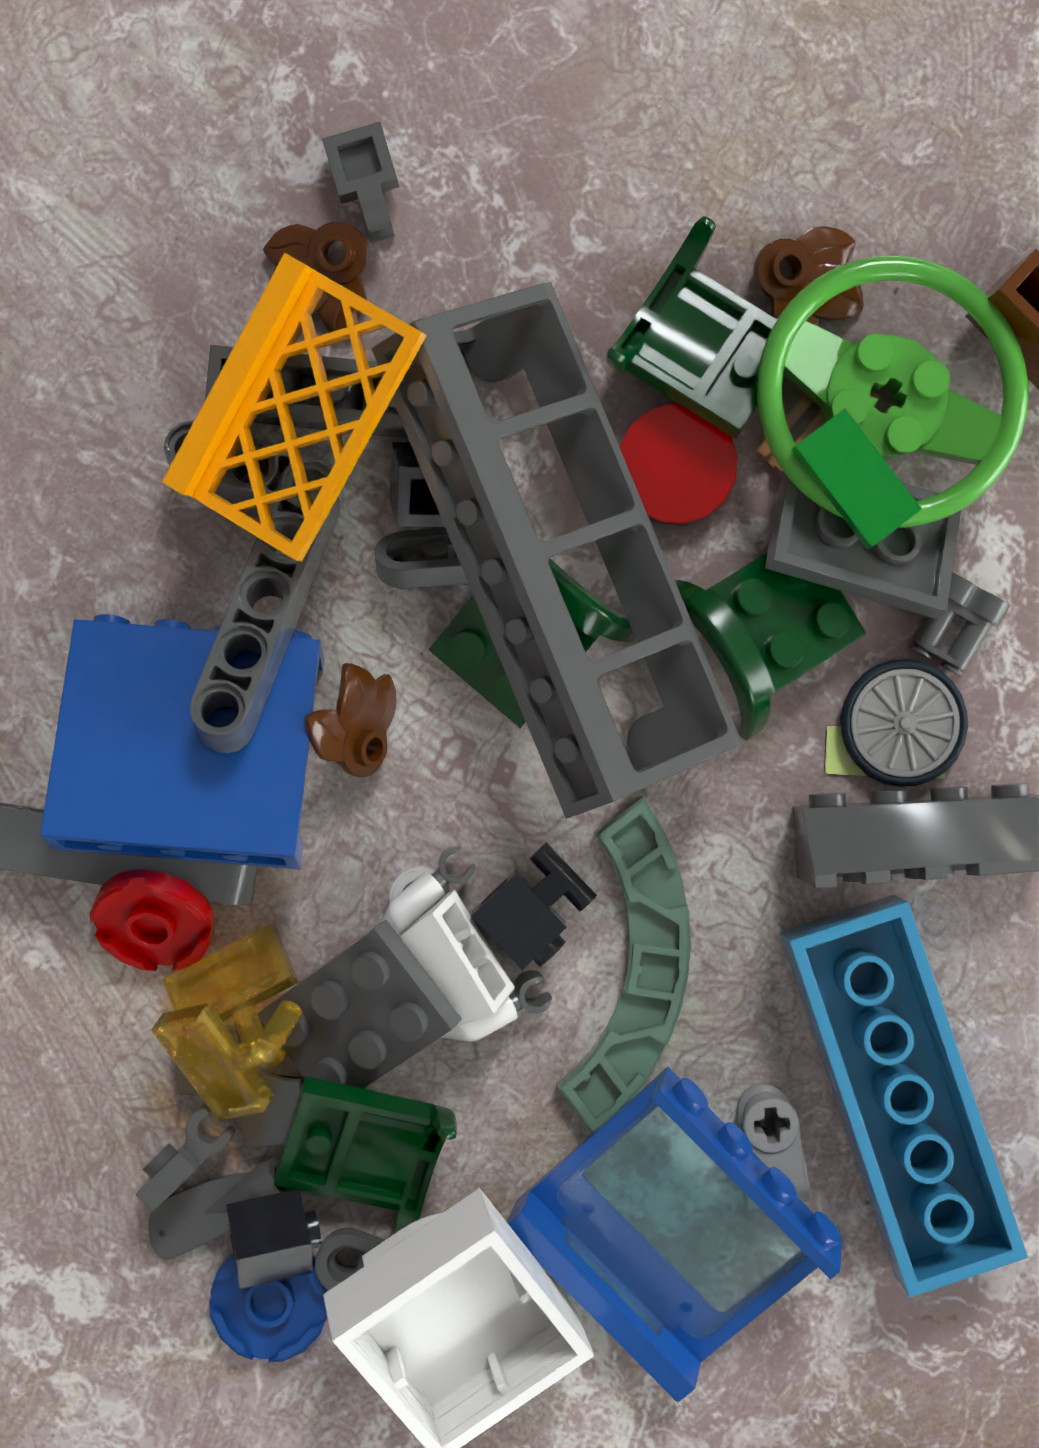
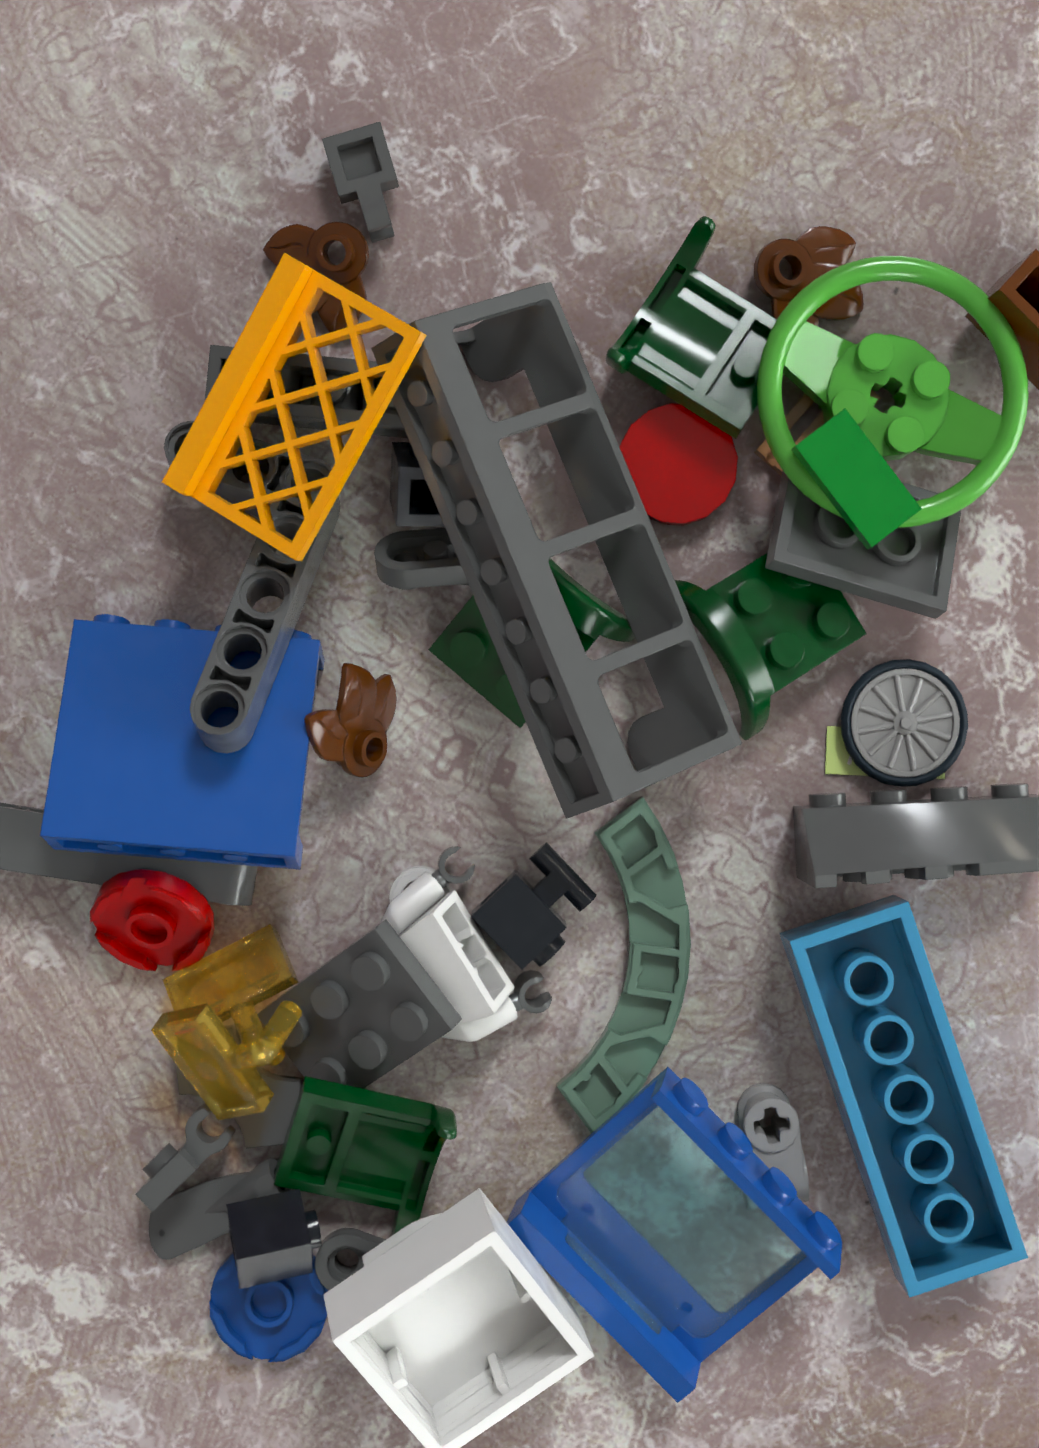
(979, 611): dark grey piece -> none

